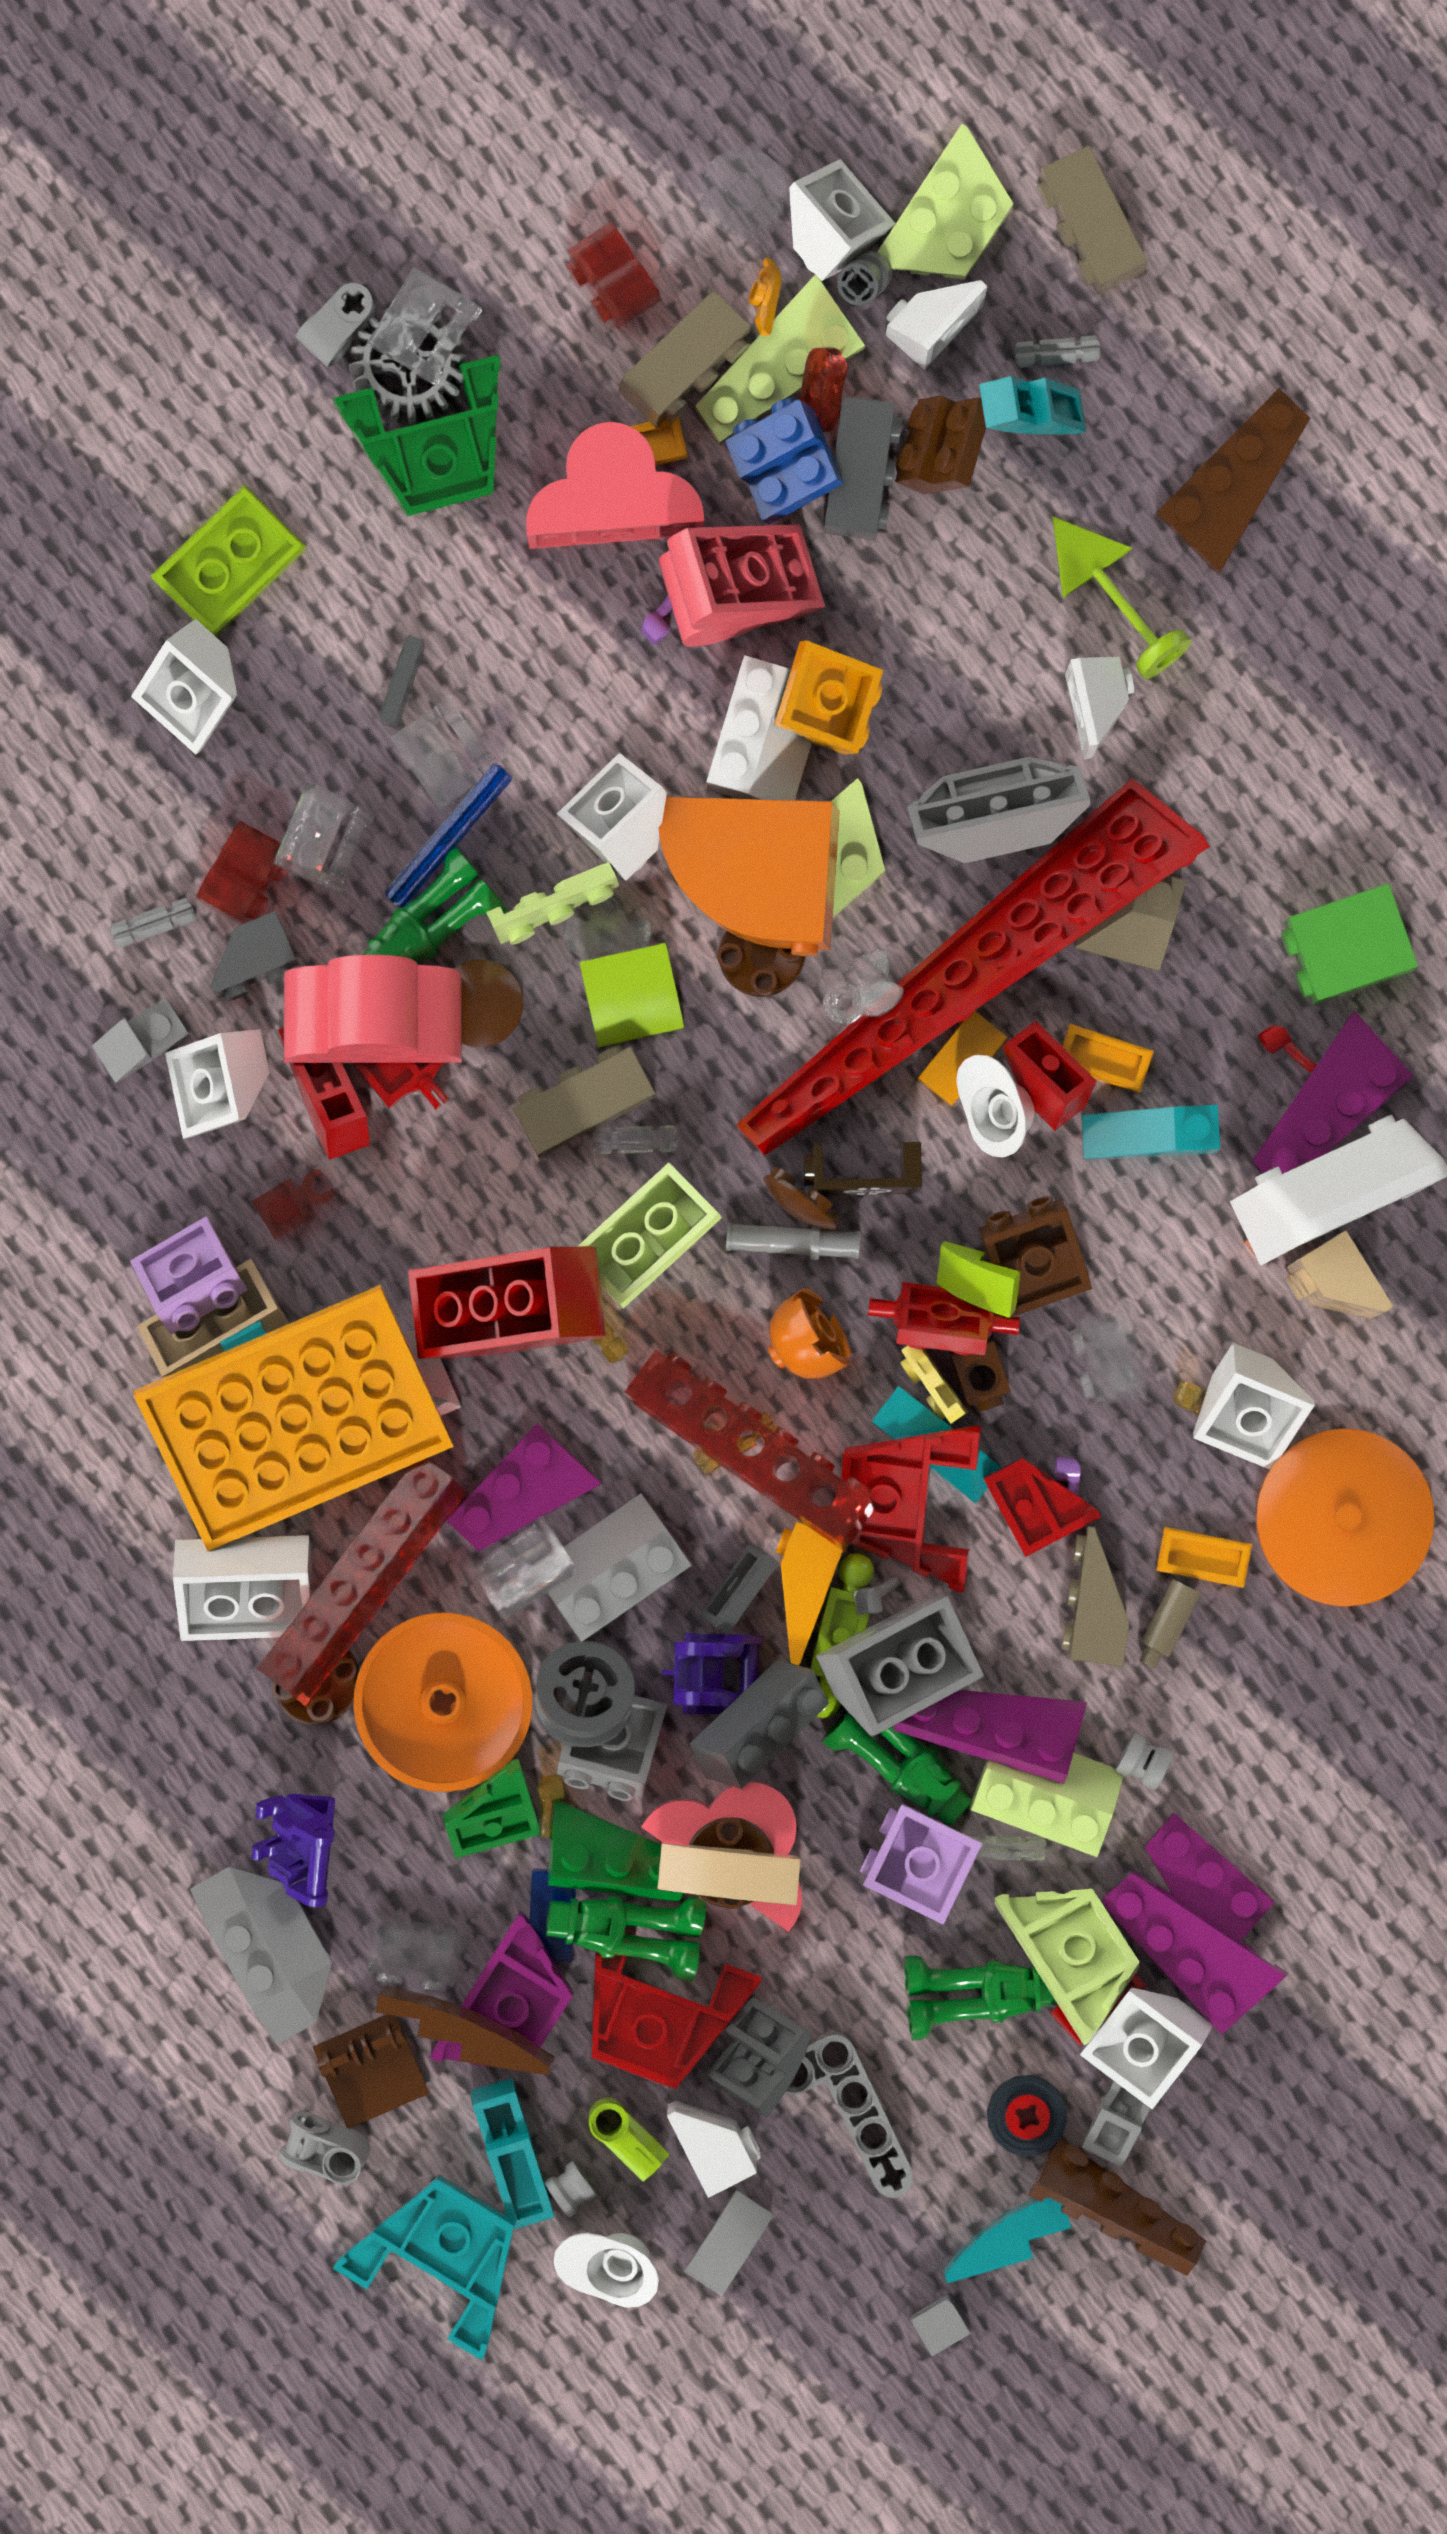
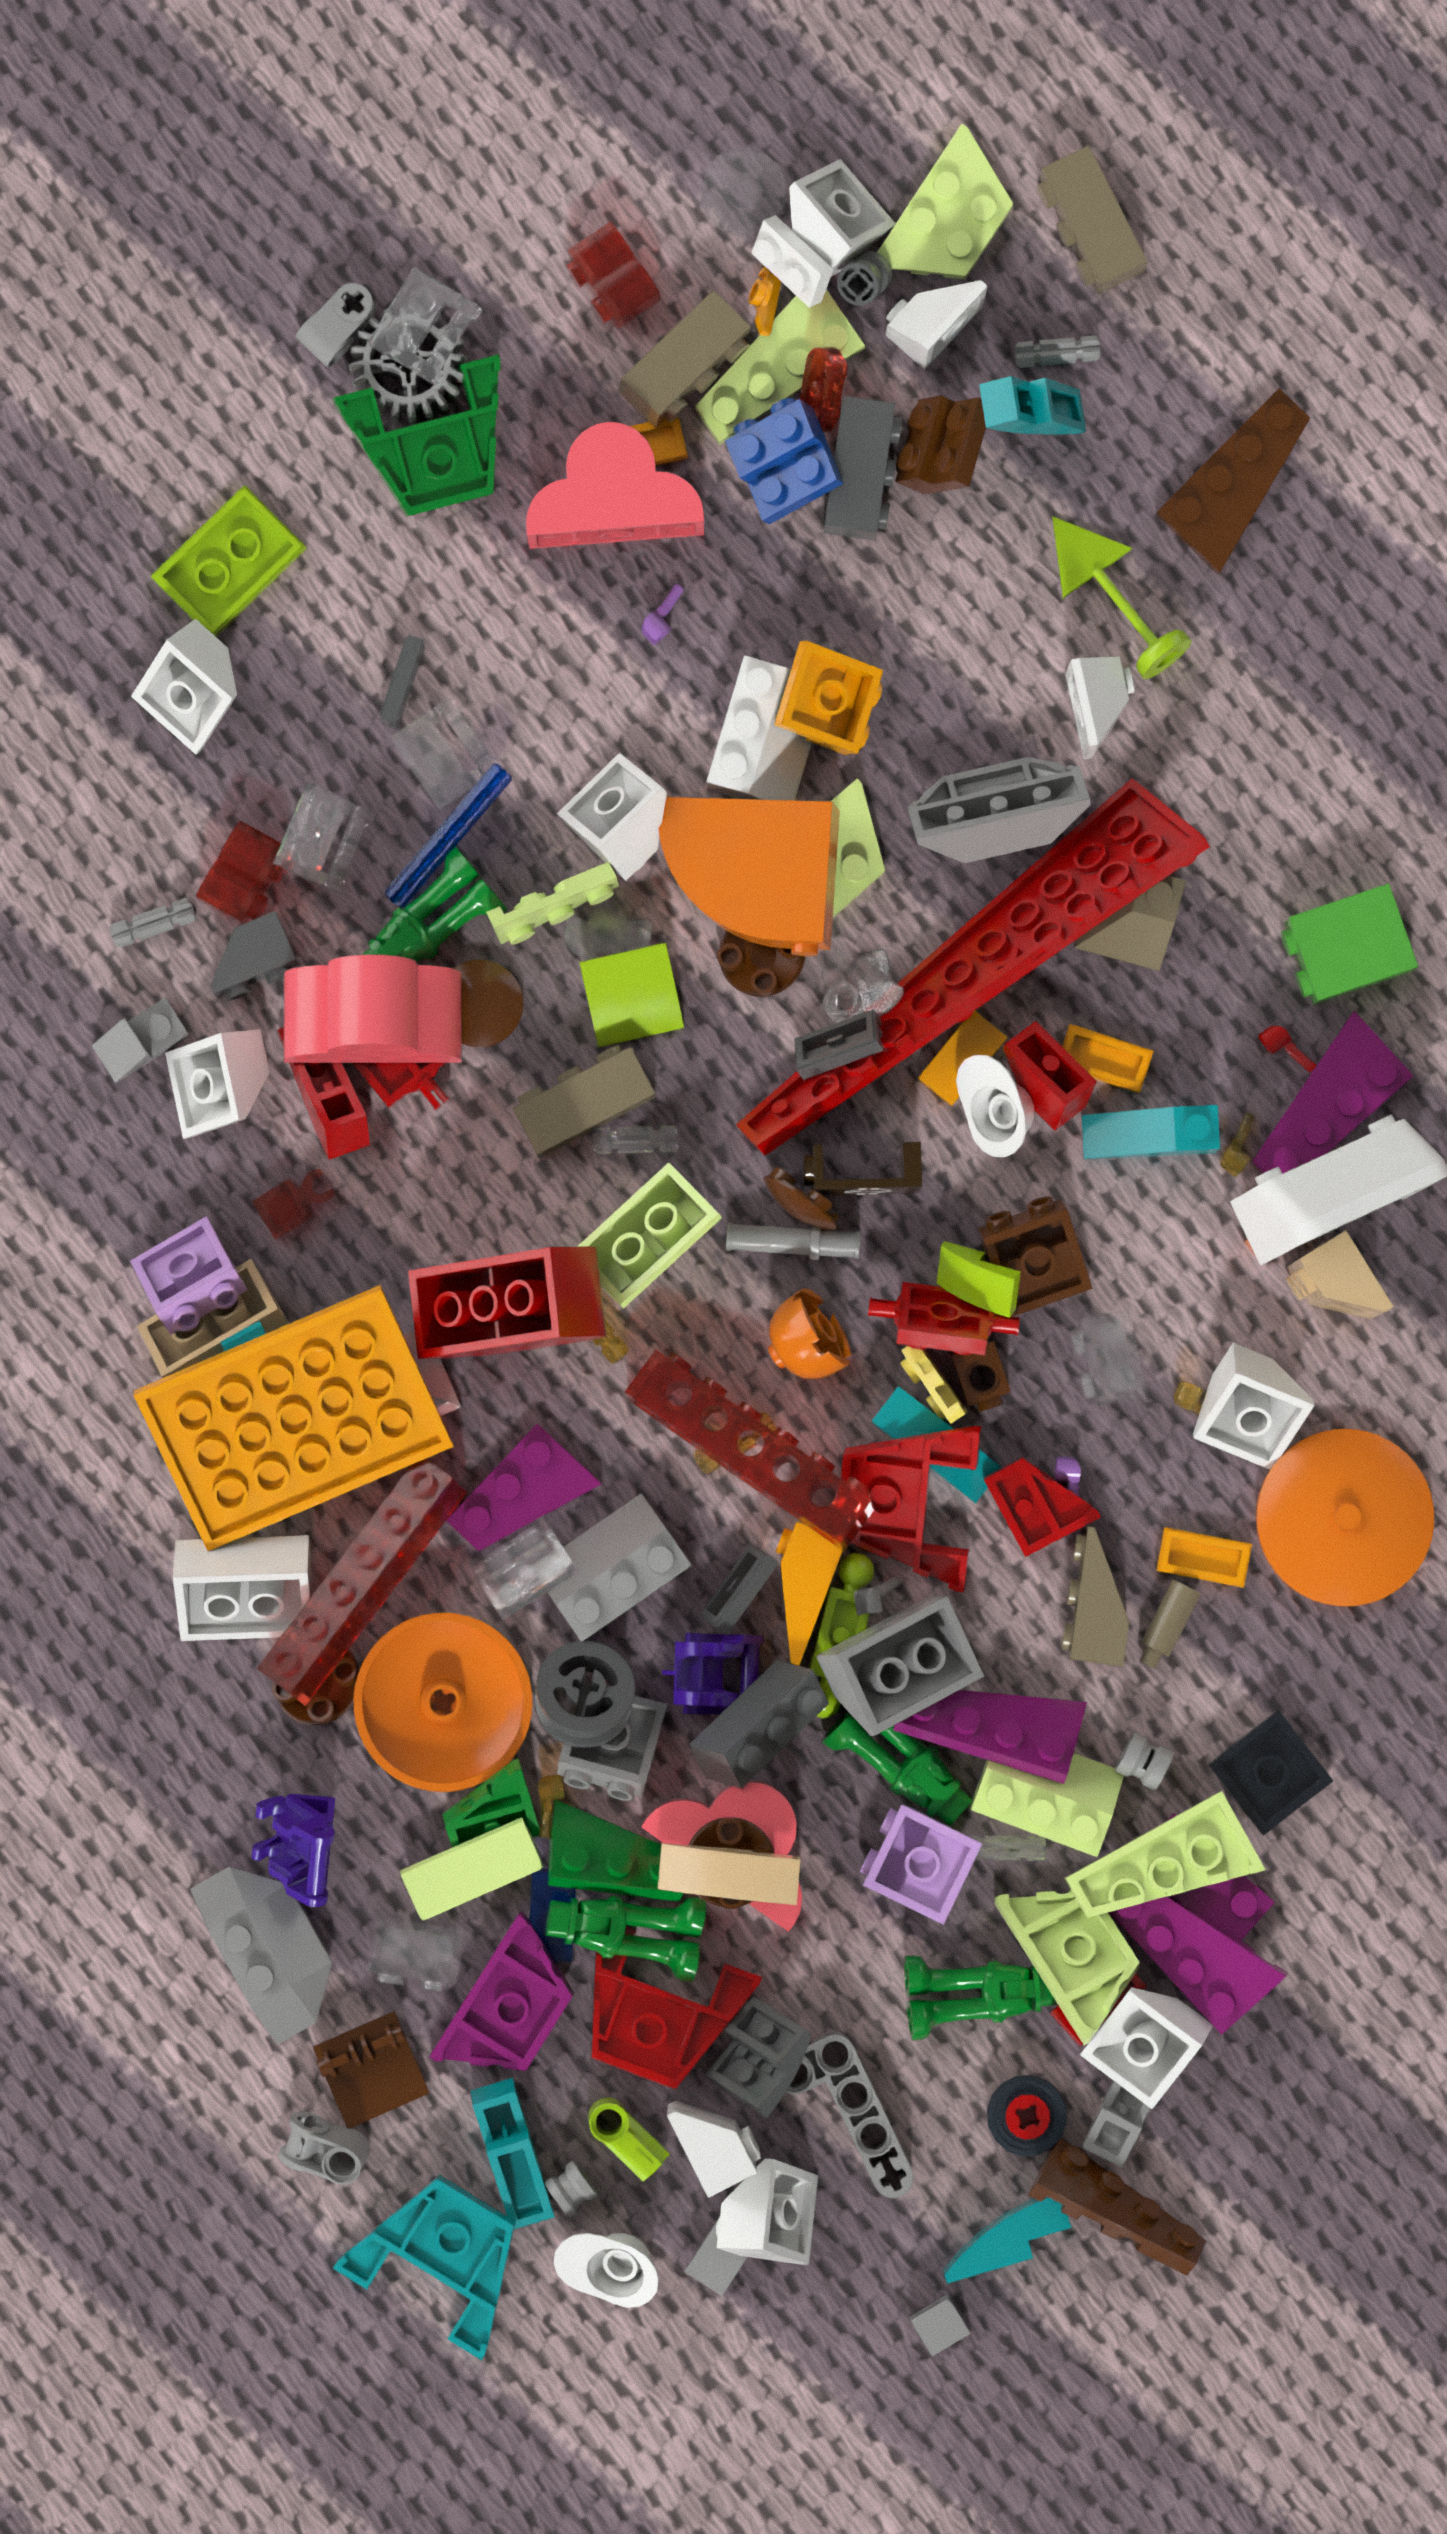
(472, 1869): none -> yellowish green slope
(481, 2038): reddish brown slope -> none
(738, 580): coral brick -> none
(770, 2214): none -> white slope
(792, 261): none -> white plate
(838, 1044): none -> dark grey tile
(1175, 1857): none -> yellowish green wing
(1234, 1159): none -> clear yellow hand
(1270, 1772): none -> black plate

